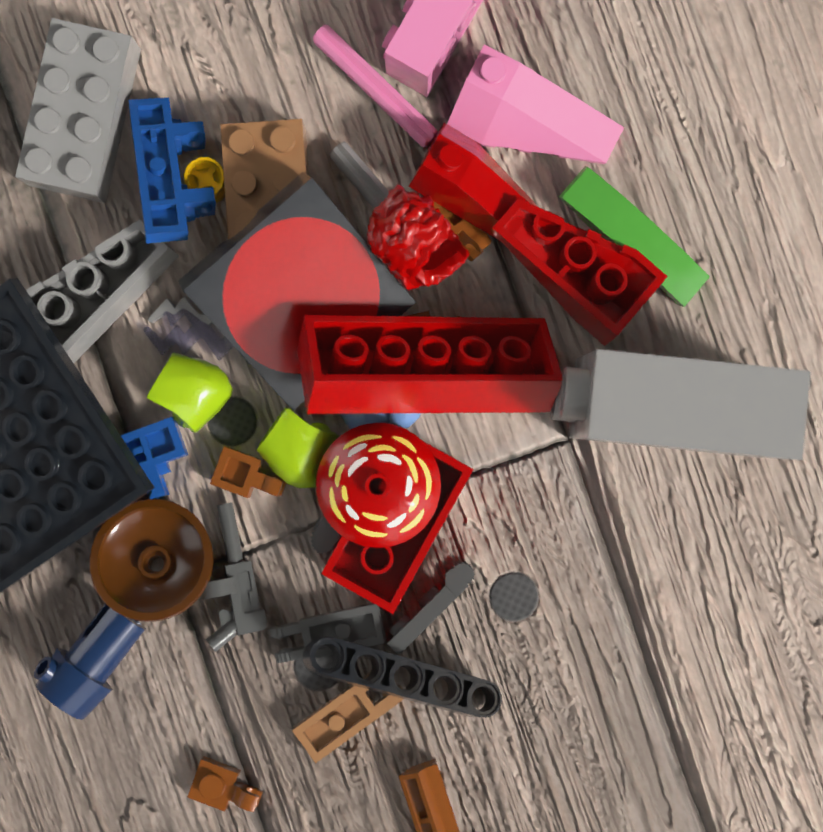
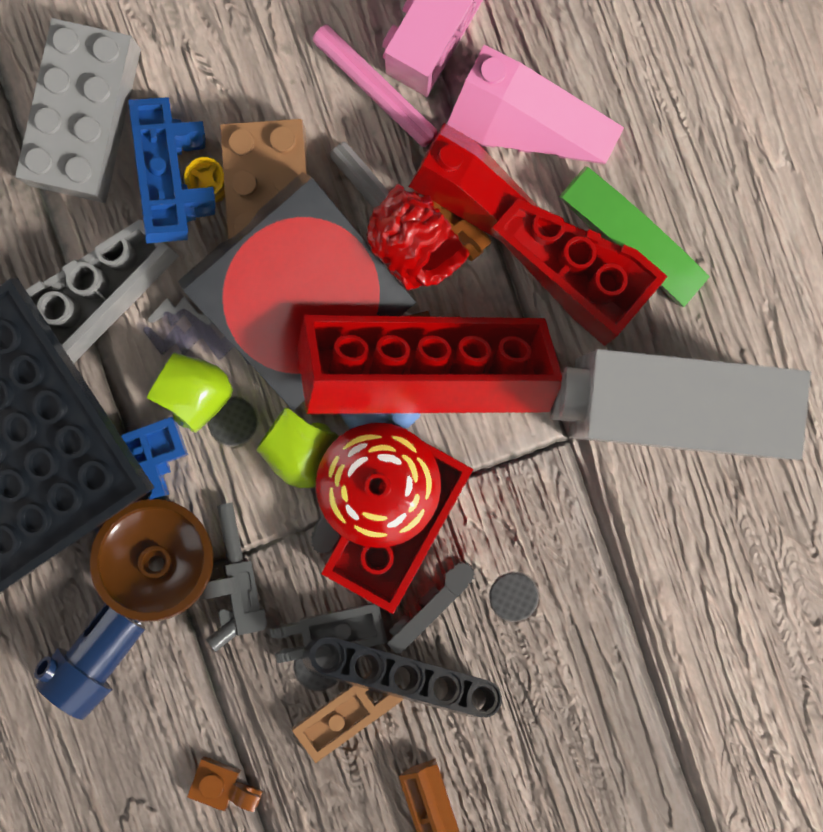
(241, 474): dark orange plate -> none

